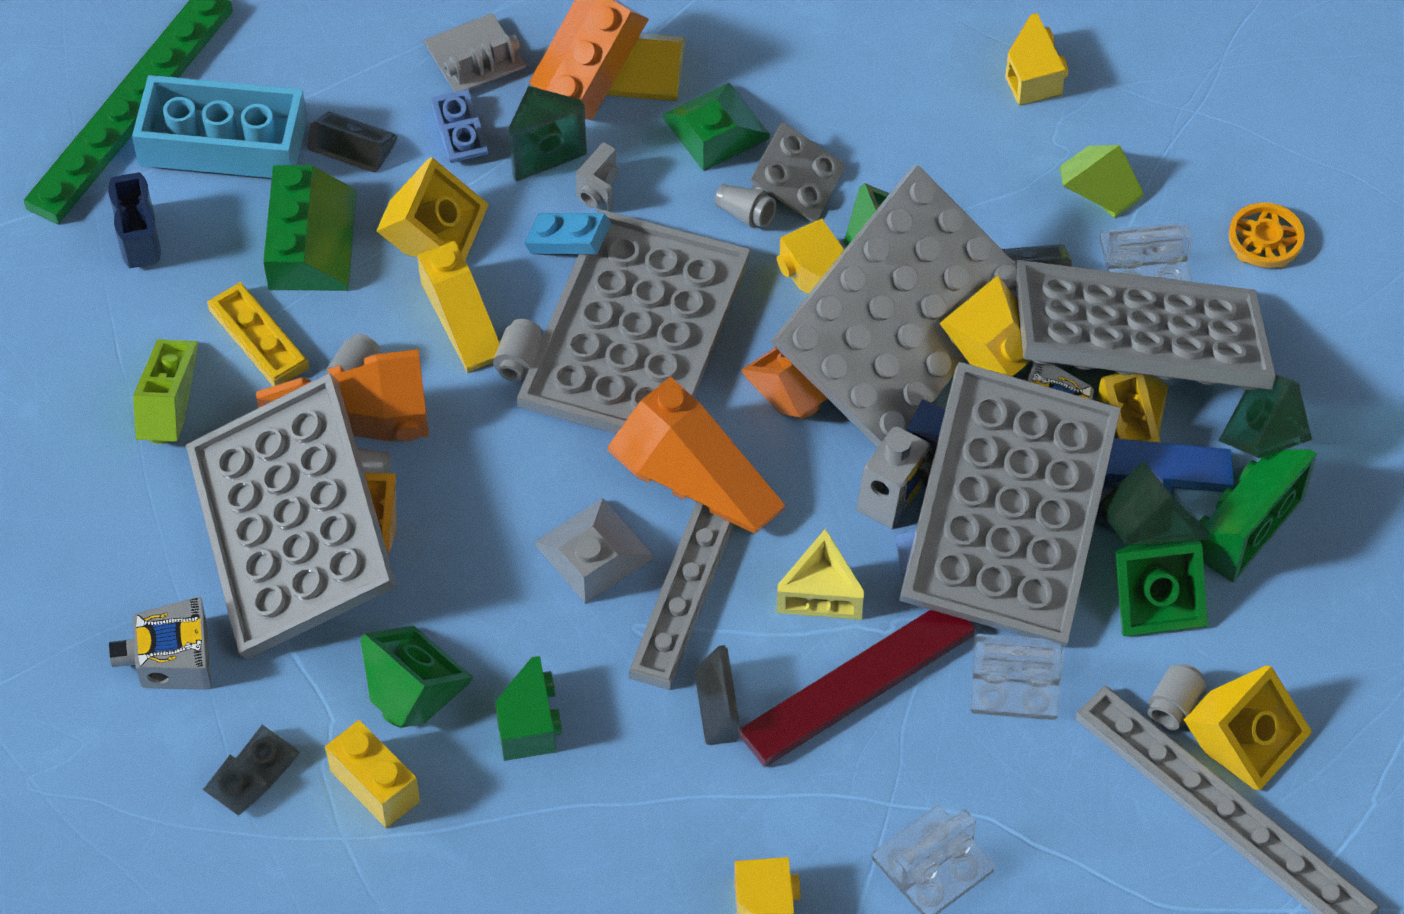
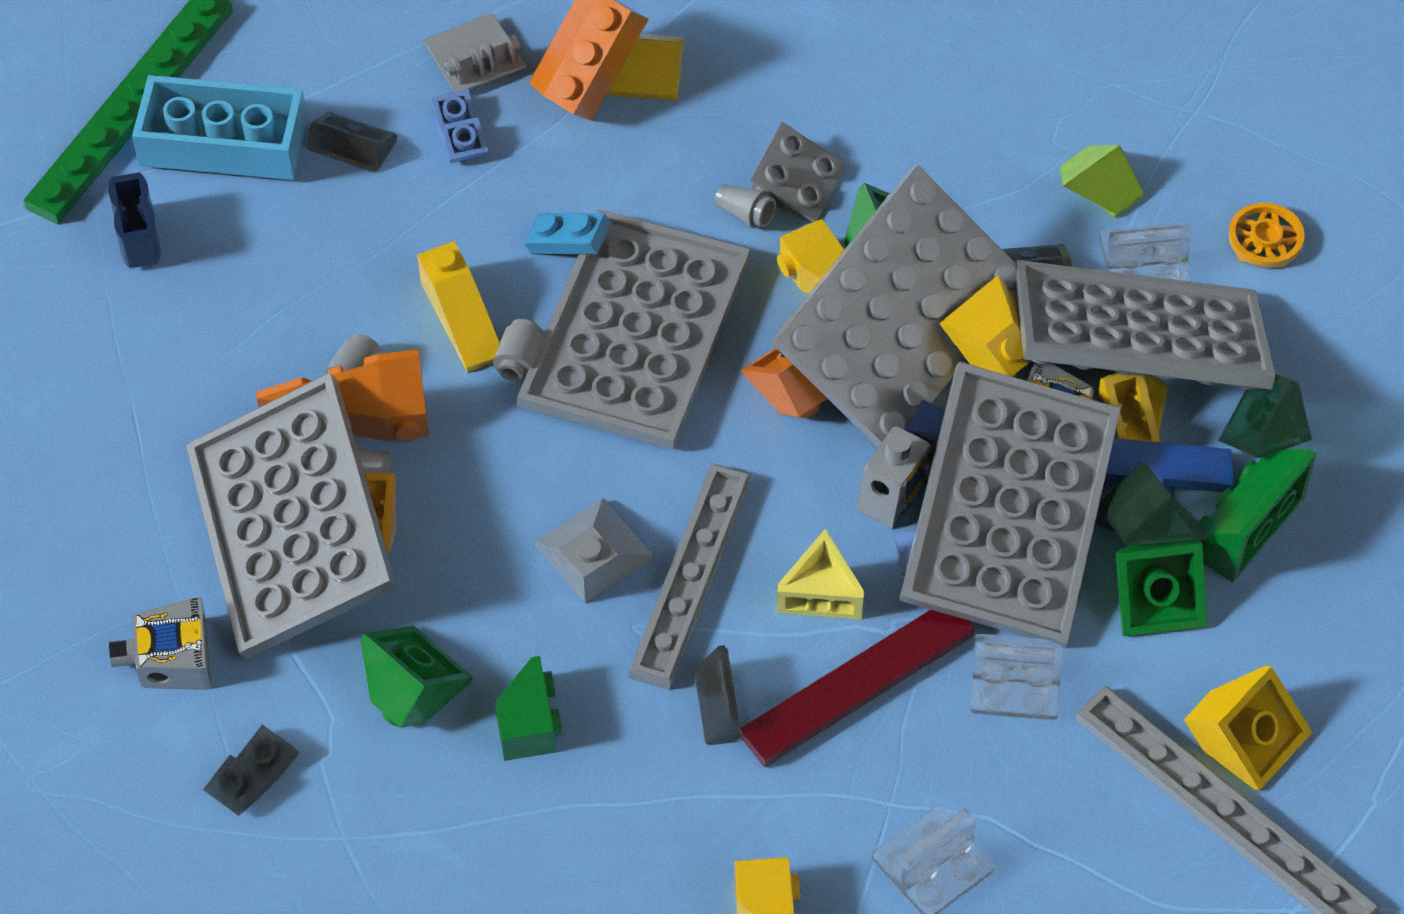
(164, 391): lime slope -> none
(258, 334): yellow tile -> none
(309, 230): green slope -> none
(372, 773): yellow brick -> none
(432, 212): yellow slope -> none
(546, 132): clear green slope -> none
(596, 177): light grey bracket -> none
(684, 449): orange wedge -> none
(716, 126): green slope -> none
(1034, 65): yellow slope -> none
(1176, 696): light grey brick -> none

